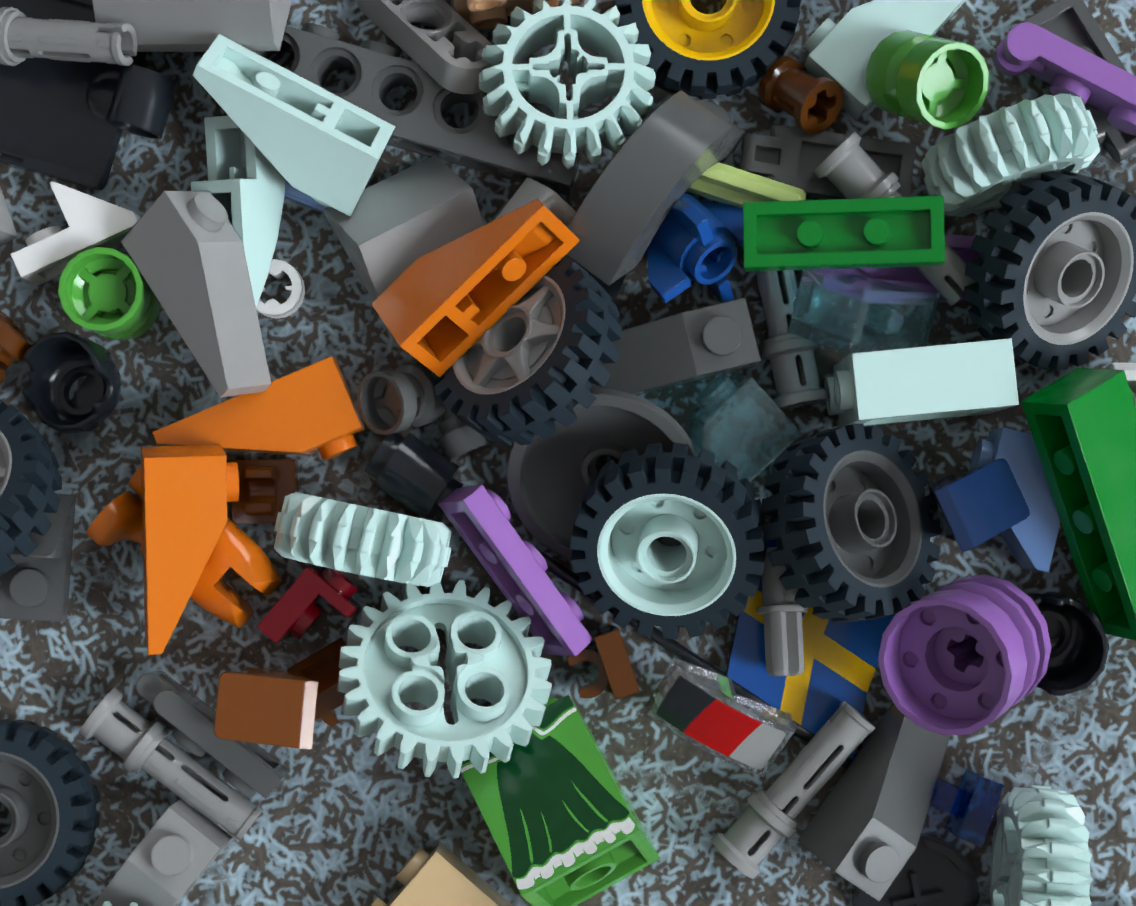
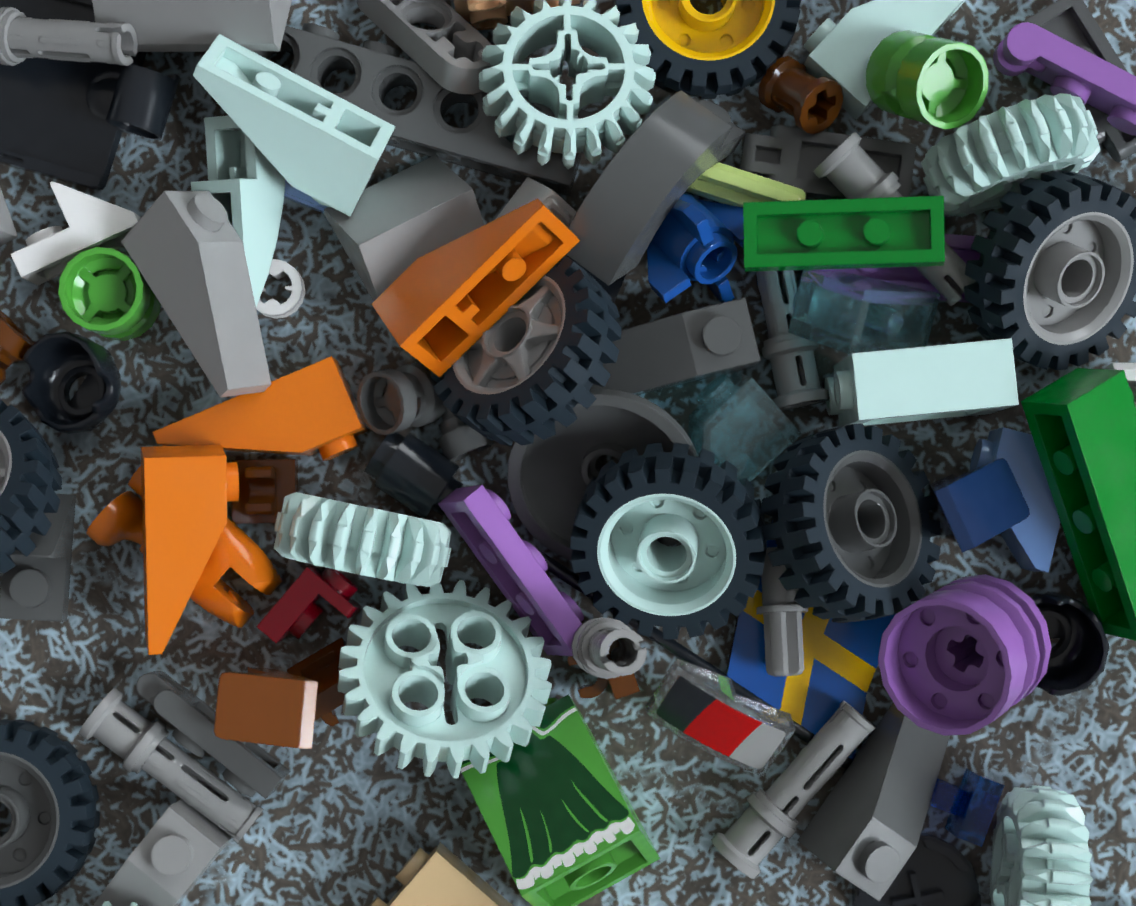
(592, 646): none -> light grey pin

